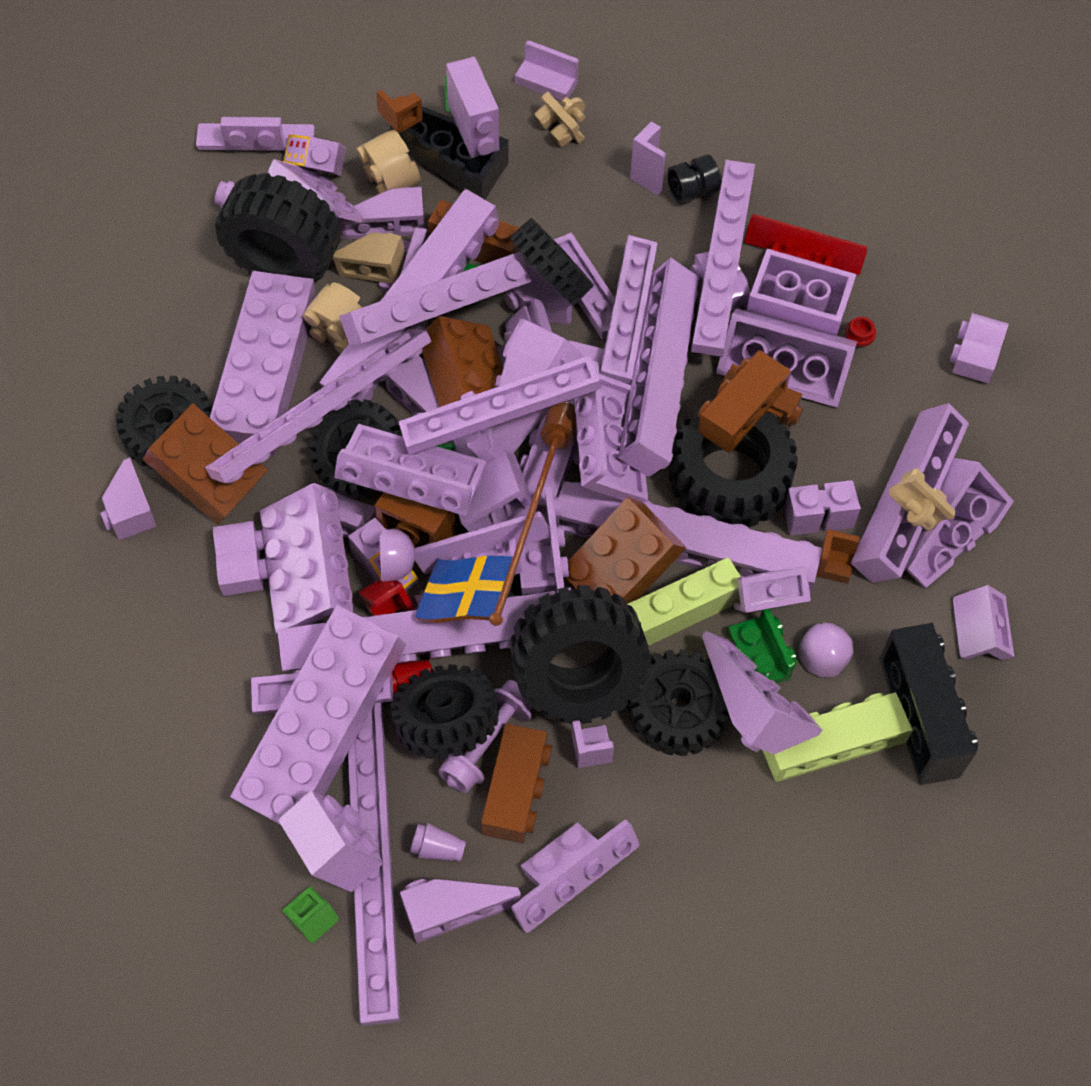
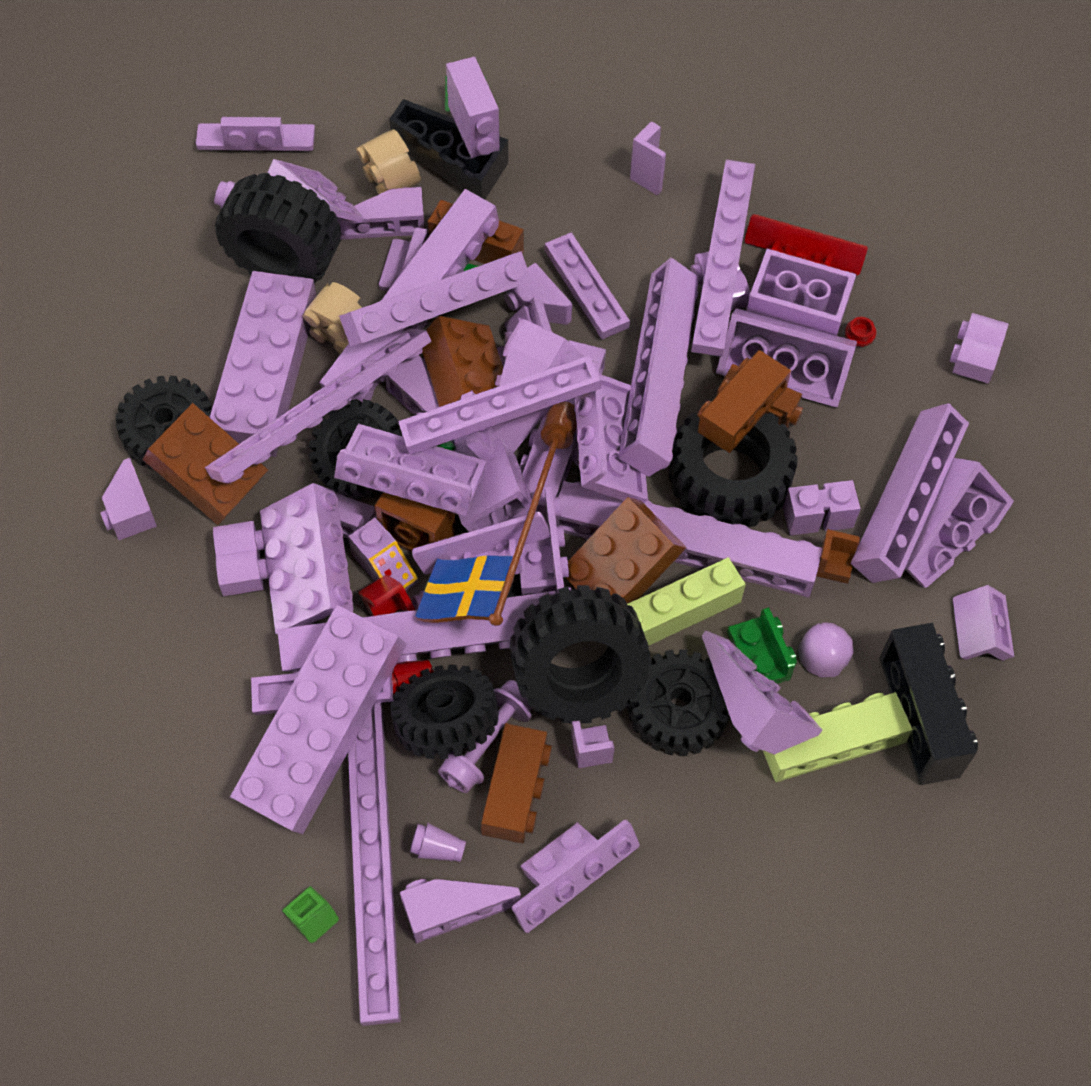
(315, 154): lavender slope -> none
(331, 841): lavender brick -> none
(372, 258): tan slope -> none
(396, 554): lavender hair -> none
(401, 111): dark orange panel -> none
(548, 71): lavender panel -> none
(552, 261): black wheel -> none
(568, 127): tan hips -> none
(628, 309): lavender plate -> none
(694, 179): black wheel -> none
(773, 589): lavender panel -> none
(922, 502): tan hips -> none

